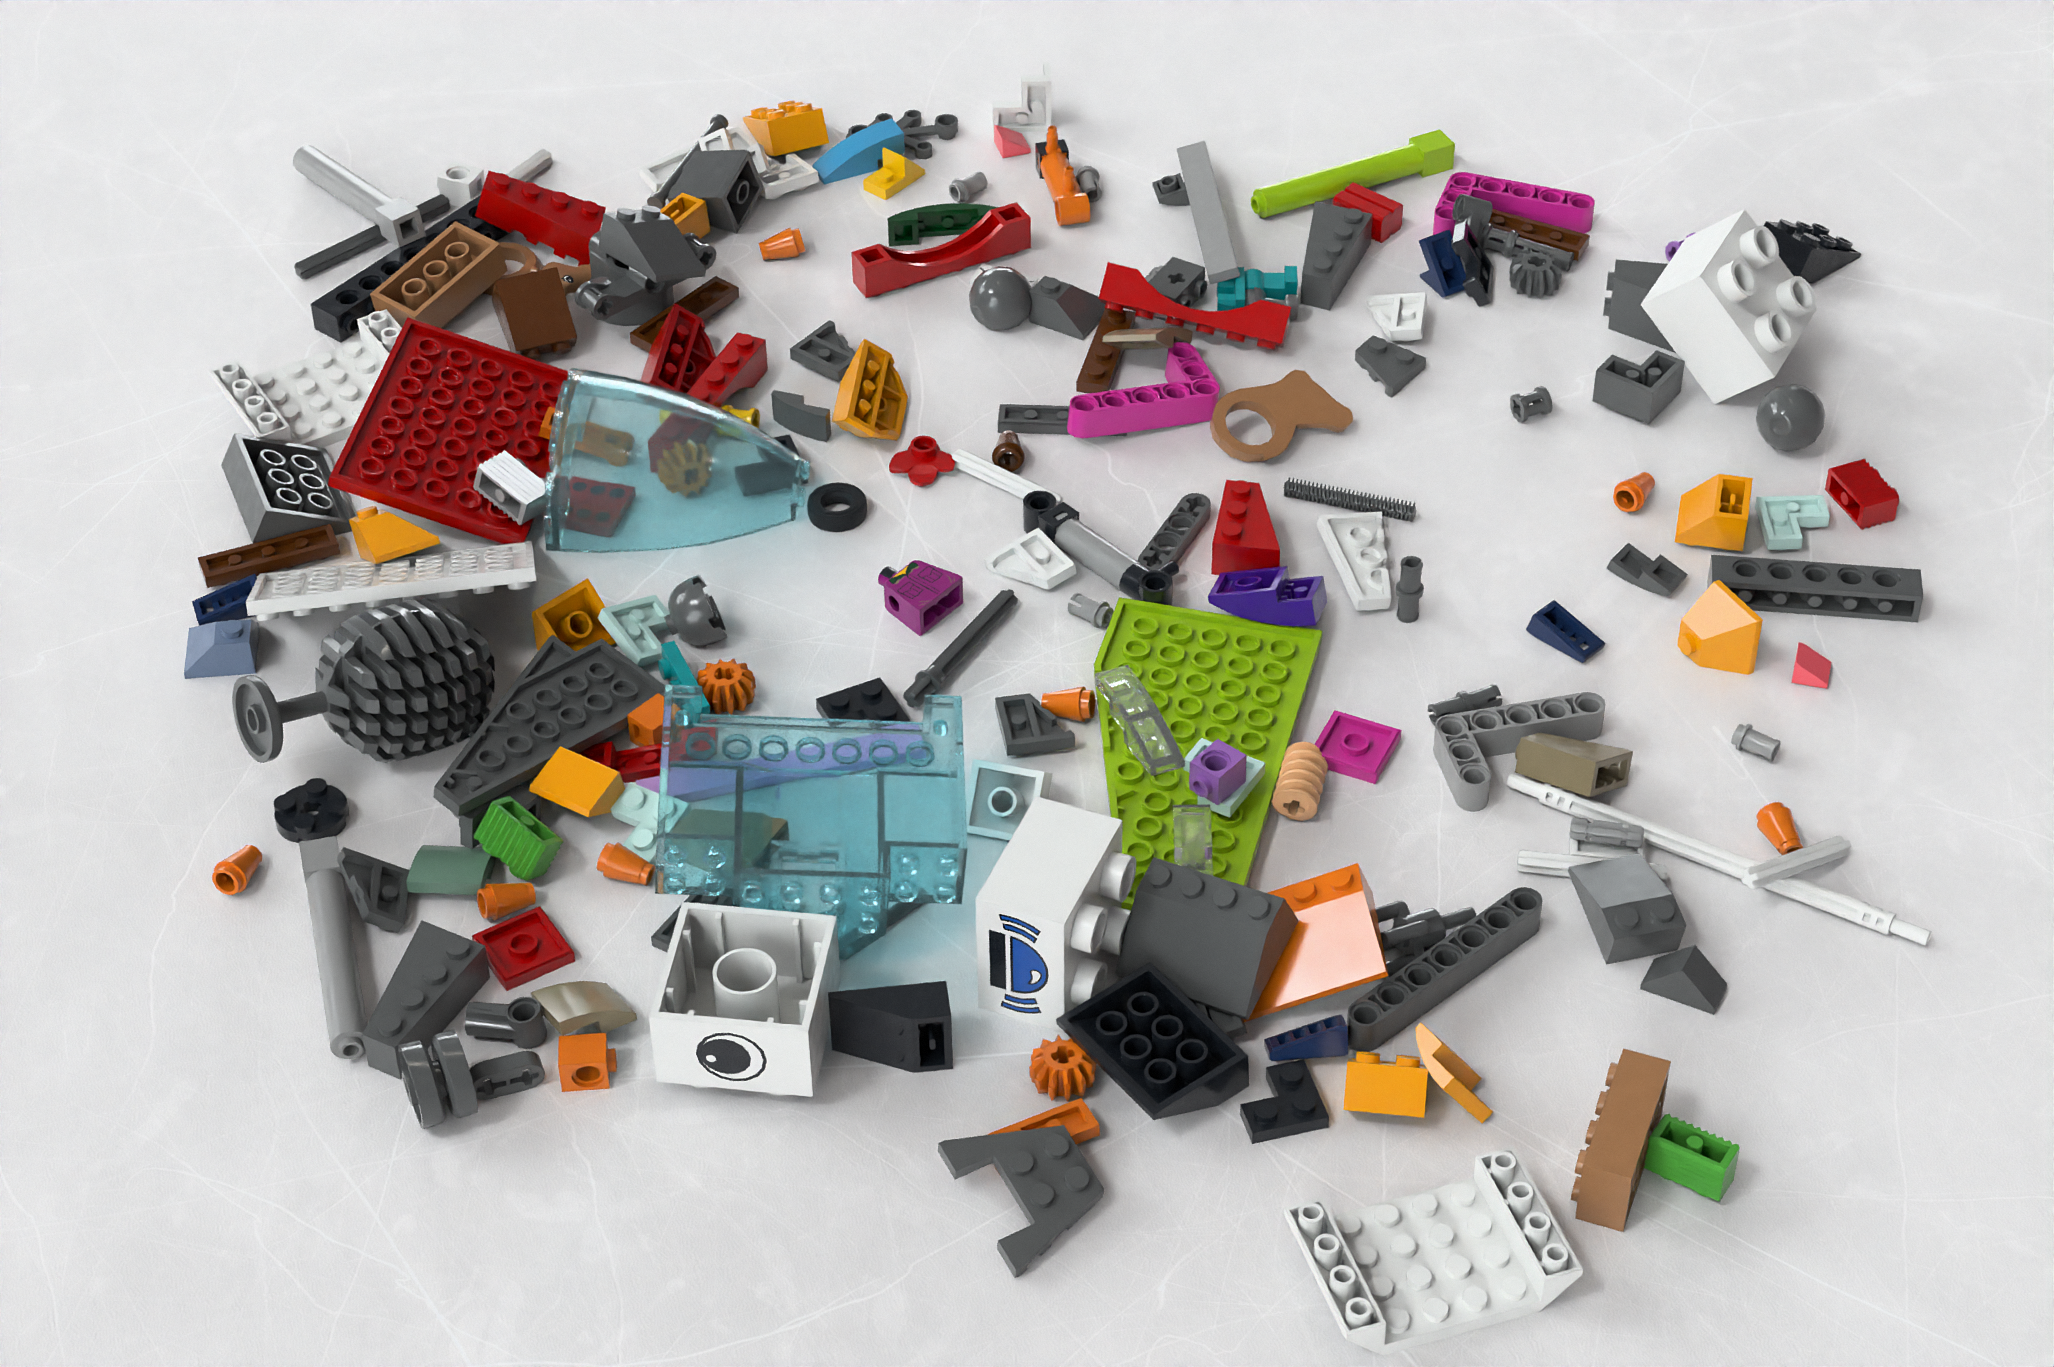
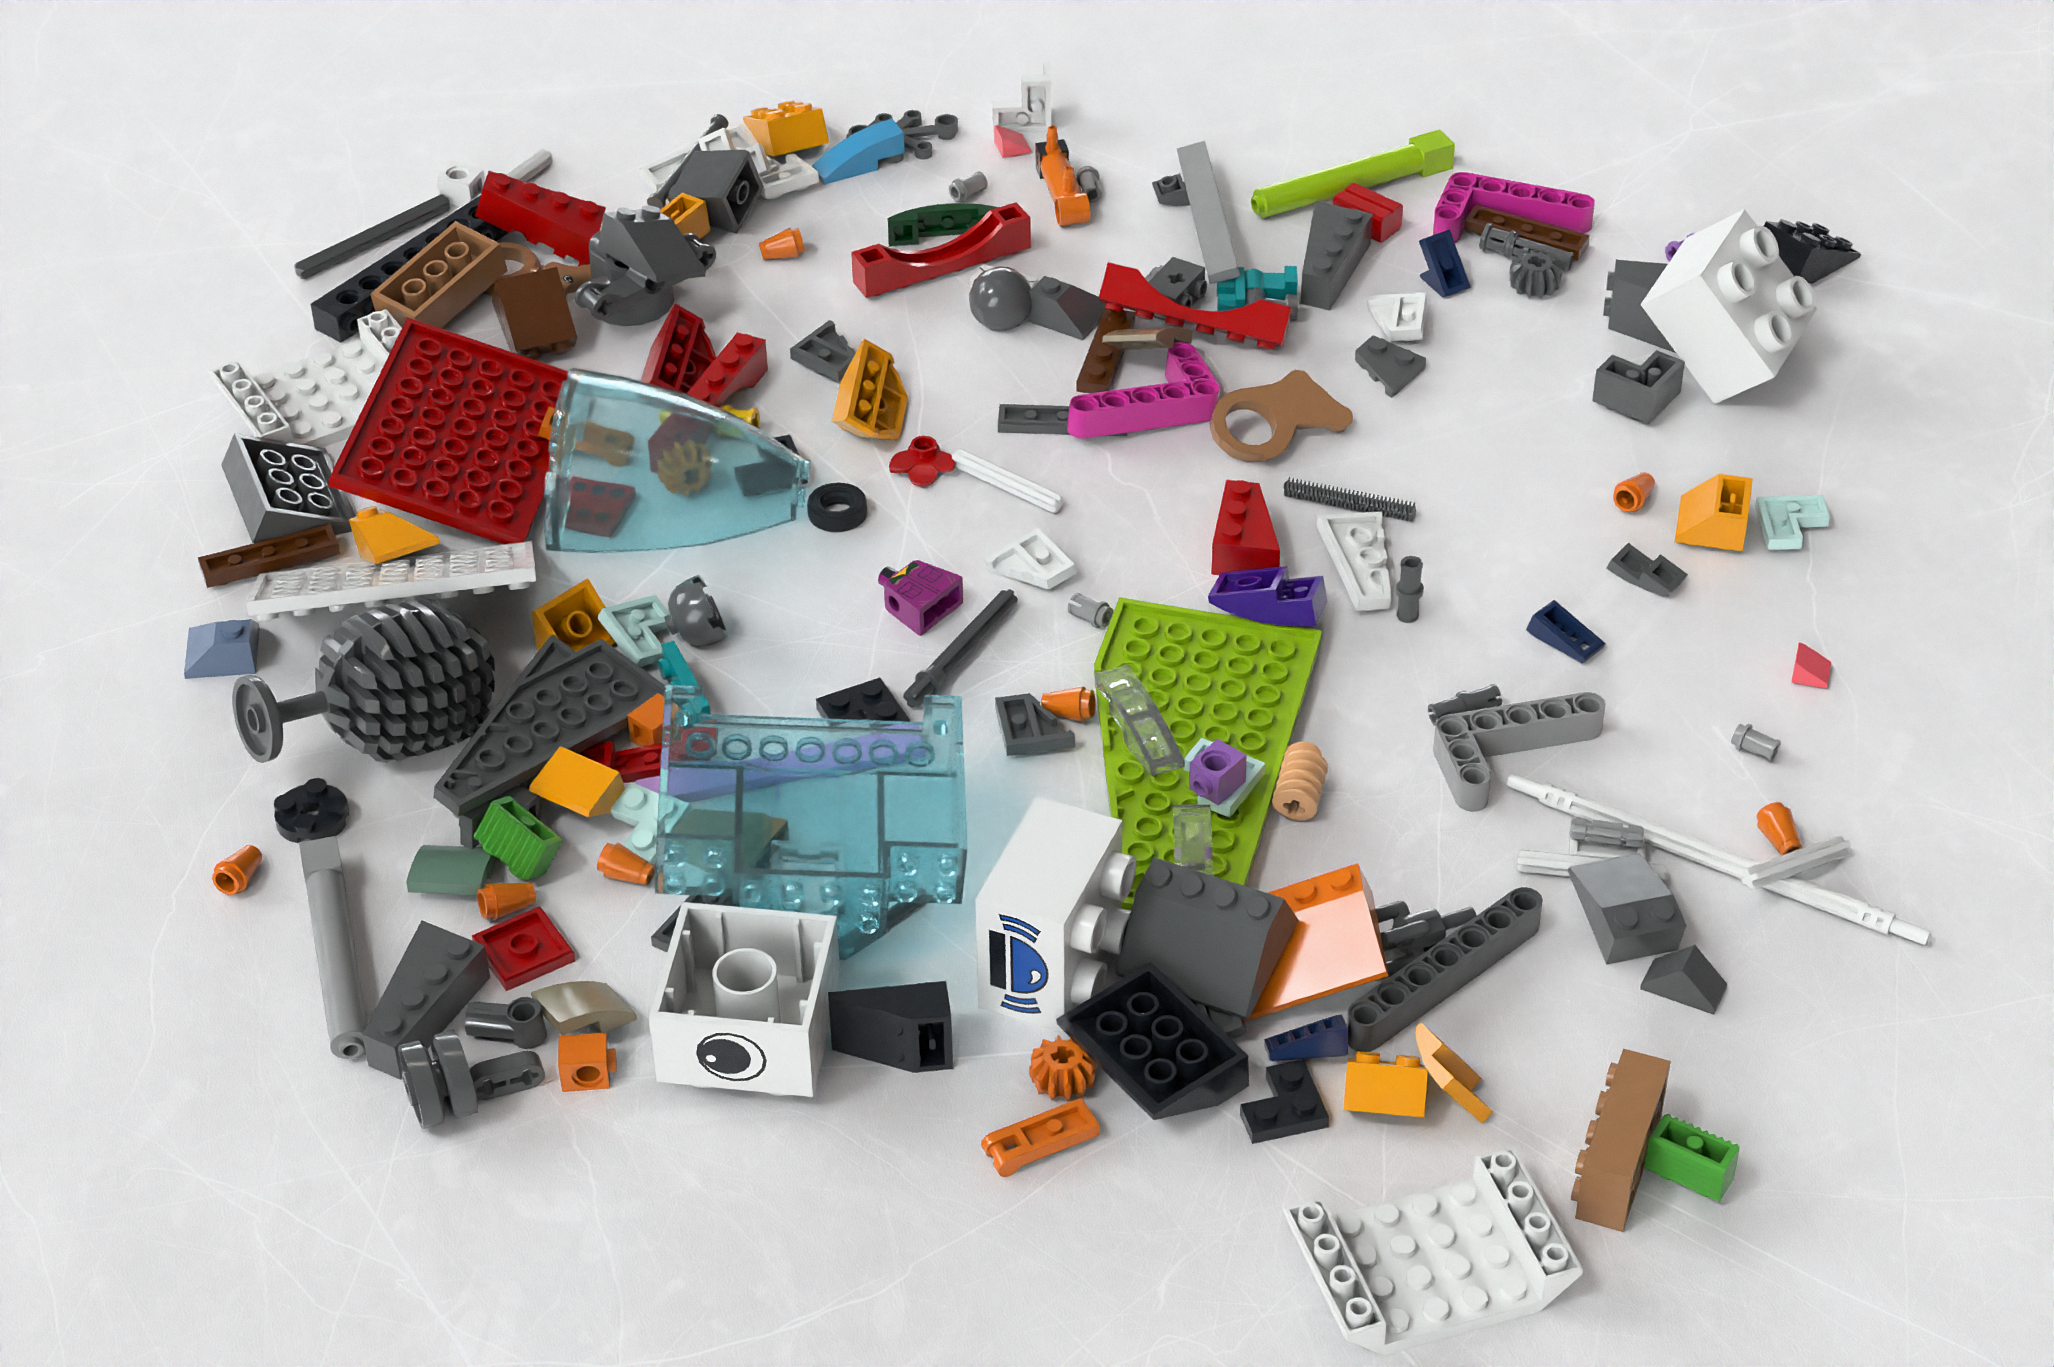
(232, 596): dark blue slope -> none
(376, 888): dark grey wing -> none
(397, 218): light grey brick -> none
(511, 487): brick -> none
(702, 302): reddish brown plate -> none
(727, 686): orange gear -> none
(801, 418): dark grey slope -> none
(893, 176): yellow slope -> none
(1001, 796): white slope -> none
(1008, 451): reddish brown cone -> none
(1043, 1176): dark grey wing -> none
(1102, 557): piece -> none
(1180, 539): dark grey beam -> none
(1357, 746): dark pink tile -> none
(1473, 211): dark grey piece -> none
(1477, 264): black plate -> none
(1538, 406): dark grey bush -> none
(1573, 763): dark tan slope -> none
(1721, 631): light orange slope -> none
(1790, 417): dark grey piece -> none
(1821, 587): dark grey brick -> none
(1862, 493): red brick -> none

